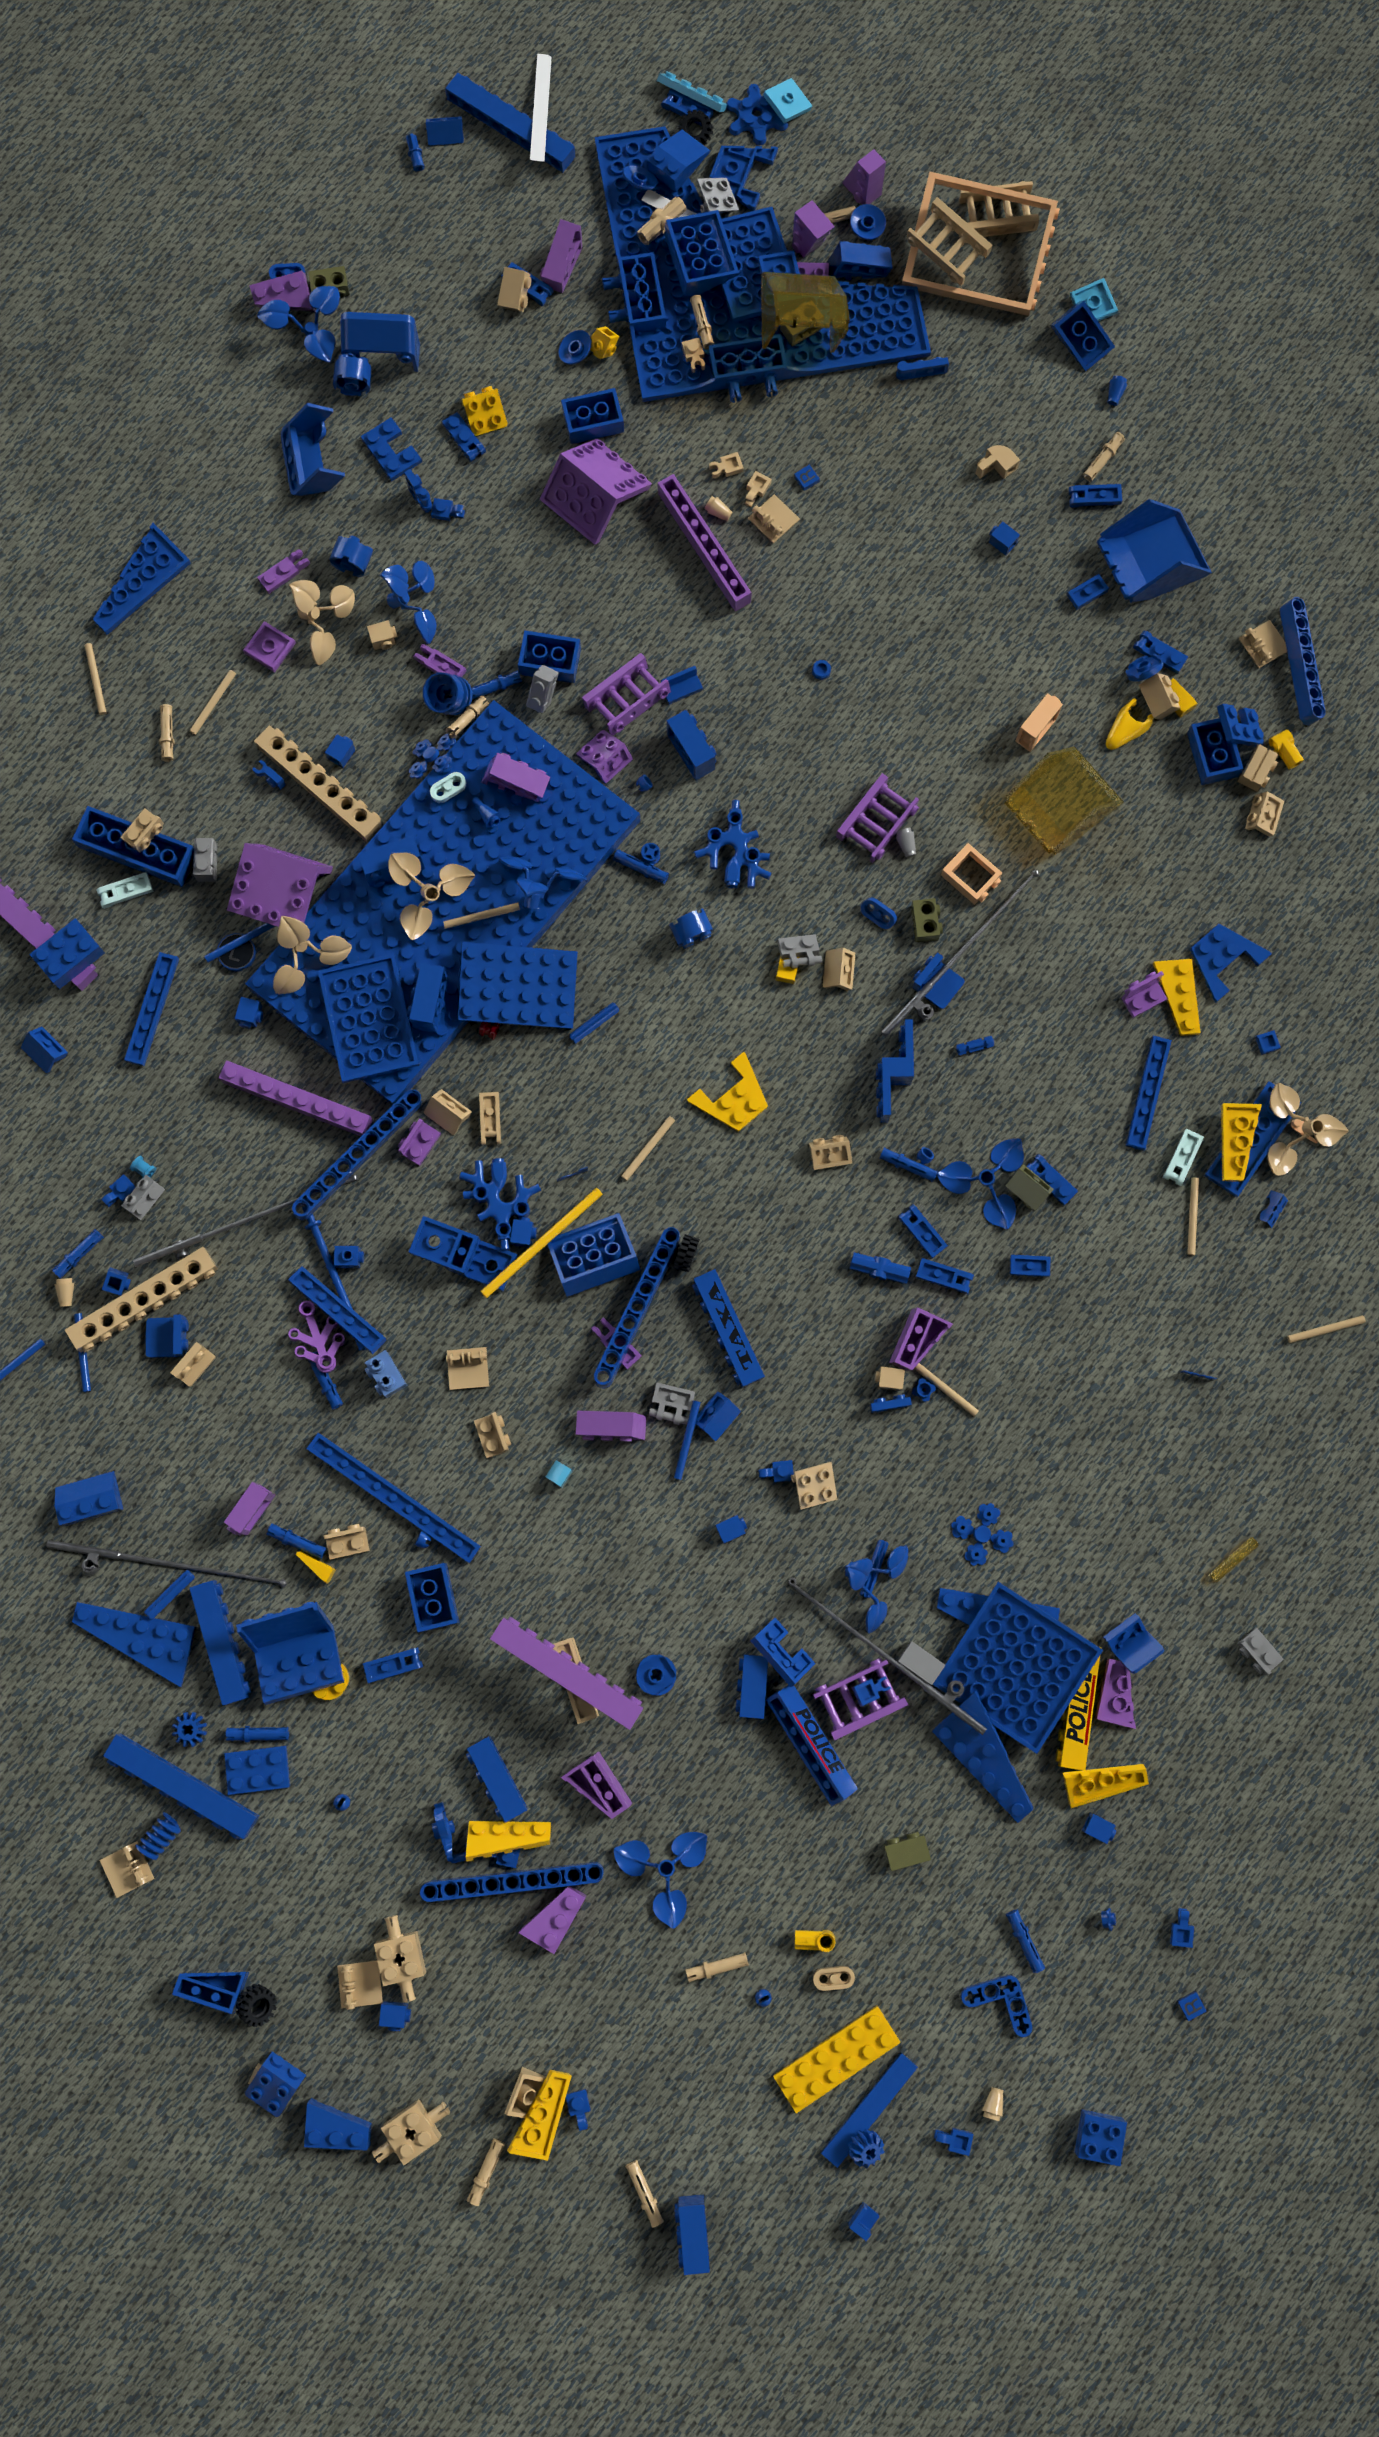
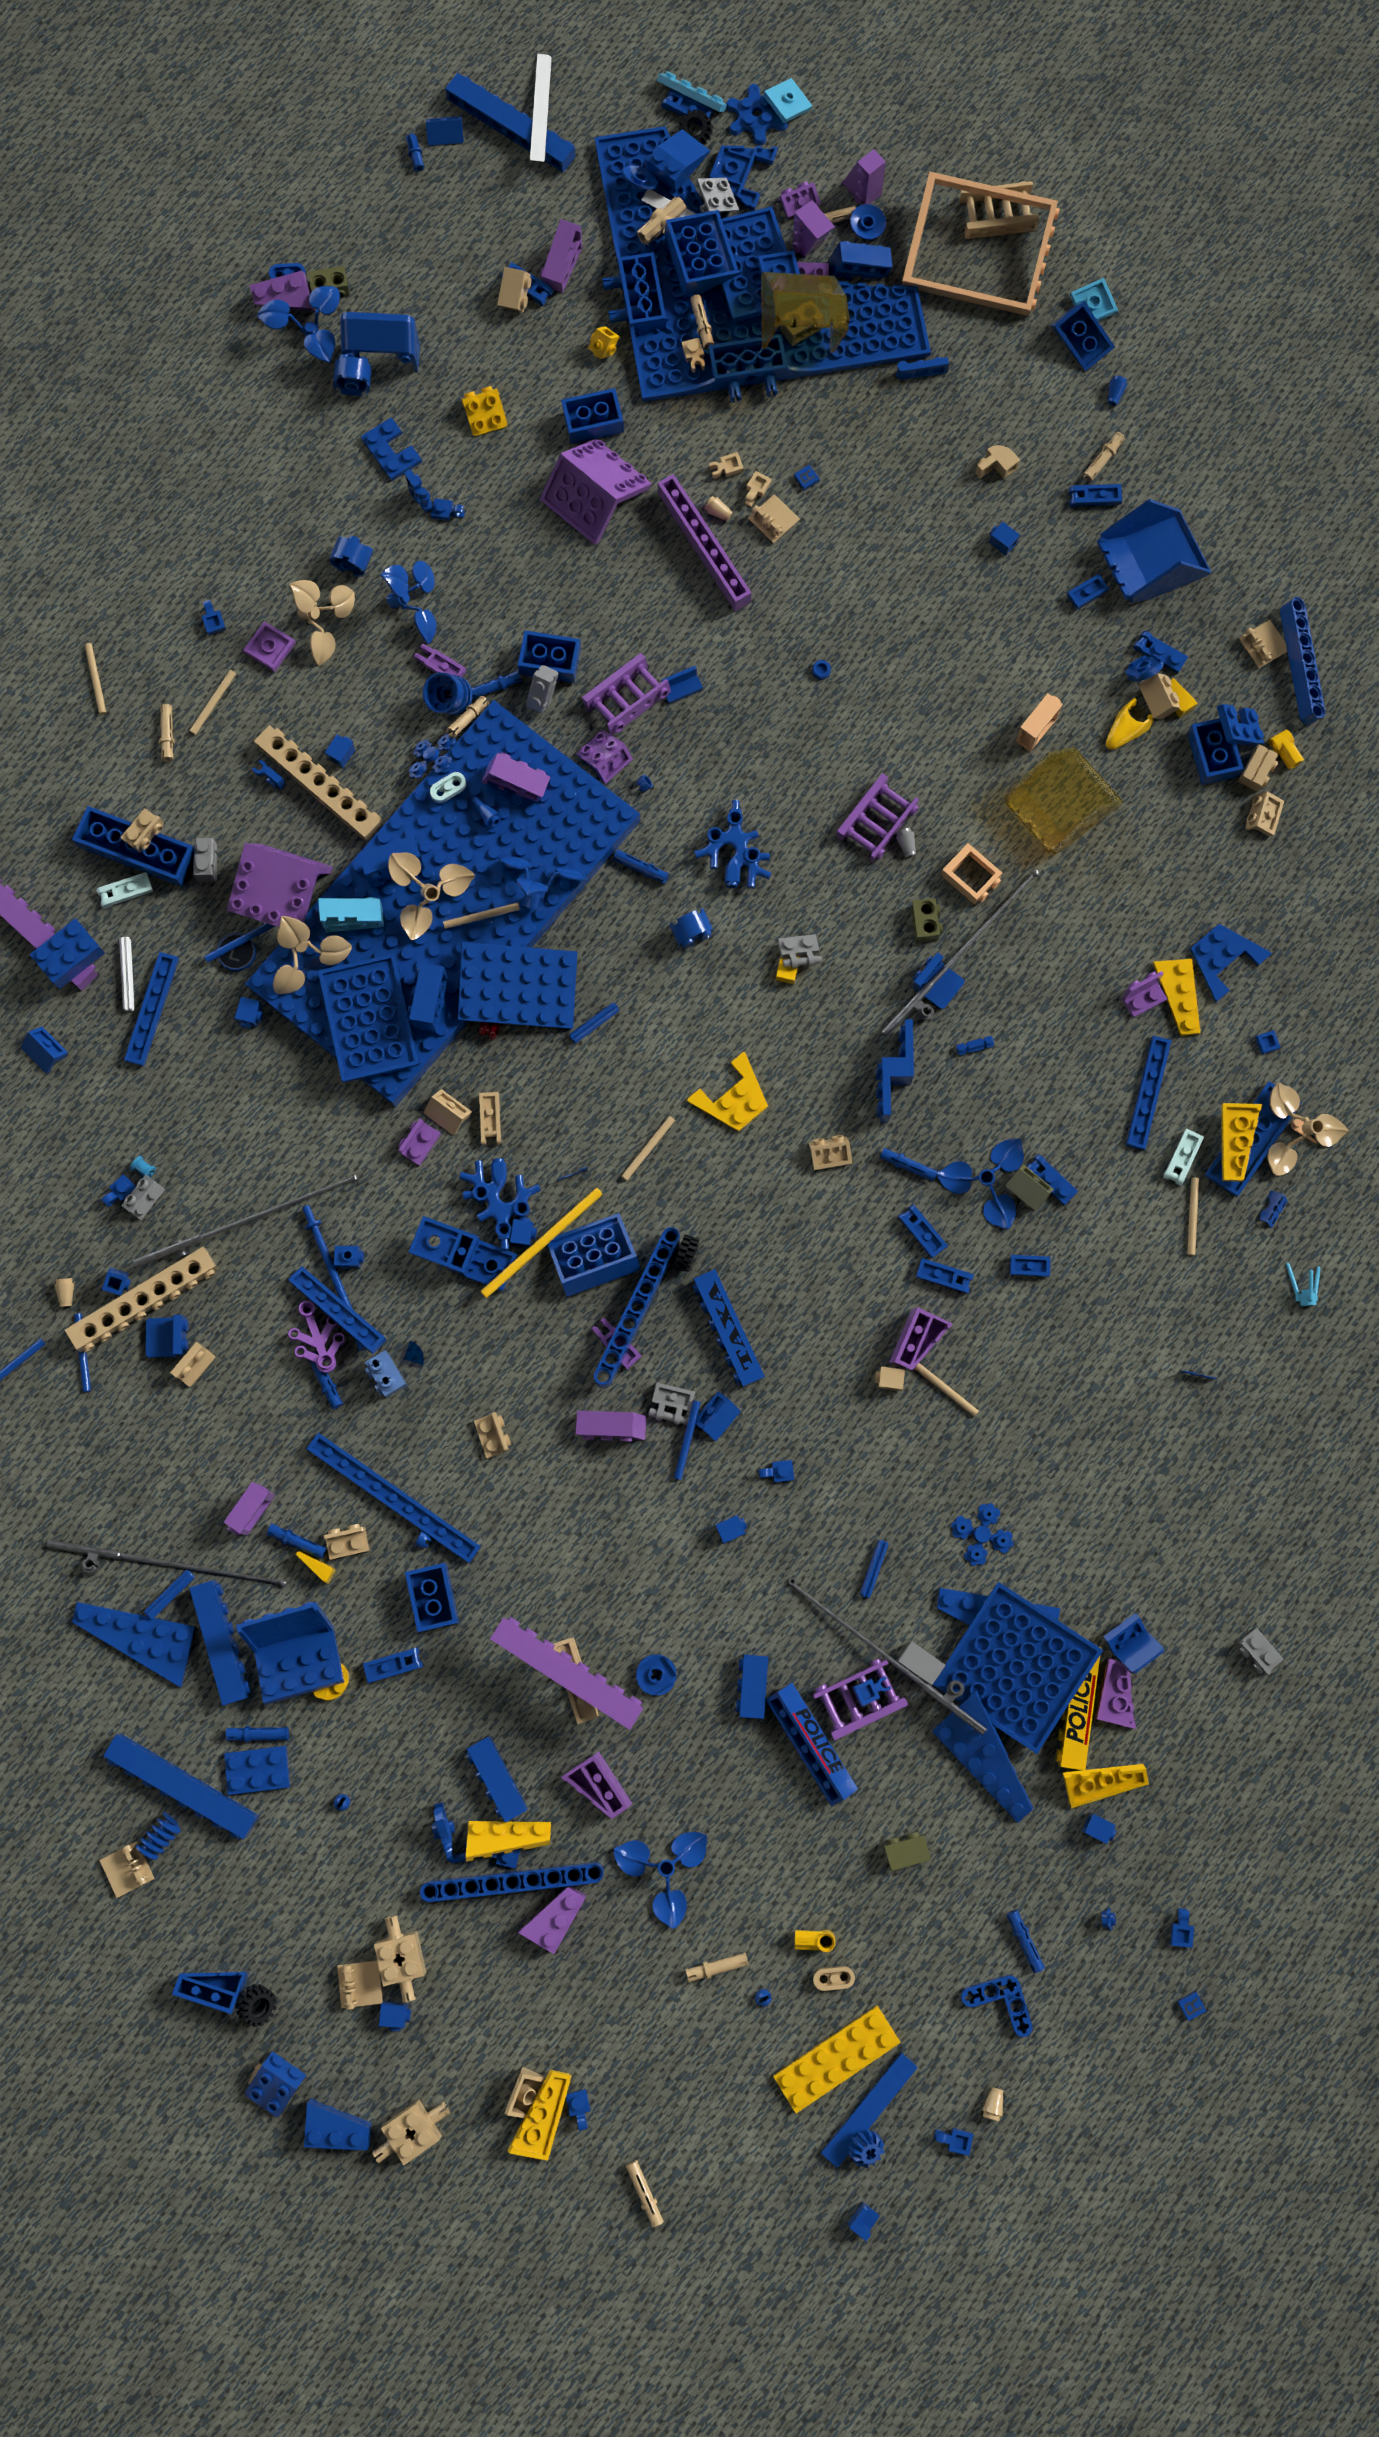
(74, 1256): blue pin -> none
(87, 1499): blue slope -> none
(126, 974): none -> white axle
(143, 576): blue wing -> none
(181, 1729): blue gear -> none
(213, 619): none -> blue plate
(283, 571): medium lavender hinge -> none
(295, 1098): medium lavender brick -> none
(302, 452): blue windscreen -> none
(350, 914): none -> medium azure wedge
(354, 1163): blue beam -> none
(382, 635): tan brick -> none
(414, 1353): none -> clear blue tile
(463, 436): blue plate -> none
(467, 1368): tan hinge -> none
(481, 2182): tan pin -> none
(558, 1473): medium azure brick -> none
(575, 347): blue dish -> none
(652, 850): blue wheel -> none
(691, 744): blue brick -> none
(692, 2235): blue brick -> none
(788, 1668): blue plate -> none
(798, 198): none -> medium lavender bracket
(815, 1485): tan hinge -> none
(839, 968): tan panel -> none
(858, 1574): blue plant -> none
(879, 913): blue plate -> none
(880, 1268): blue piece -> none
(898, 1402): blue plate -> none
(923, 1384): blue plate -> none
(925, 1155): blue hinge -> none
(962, 228): tan fence -> none
(1100, 2137): blue brick -> none
(1235, 1558): clear yellow axle -> none
(1309, 1296): none -> medium azure plant
(1326, 1329): tan bar -> none

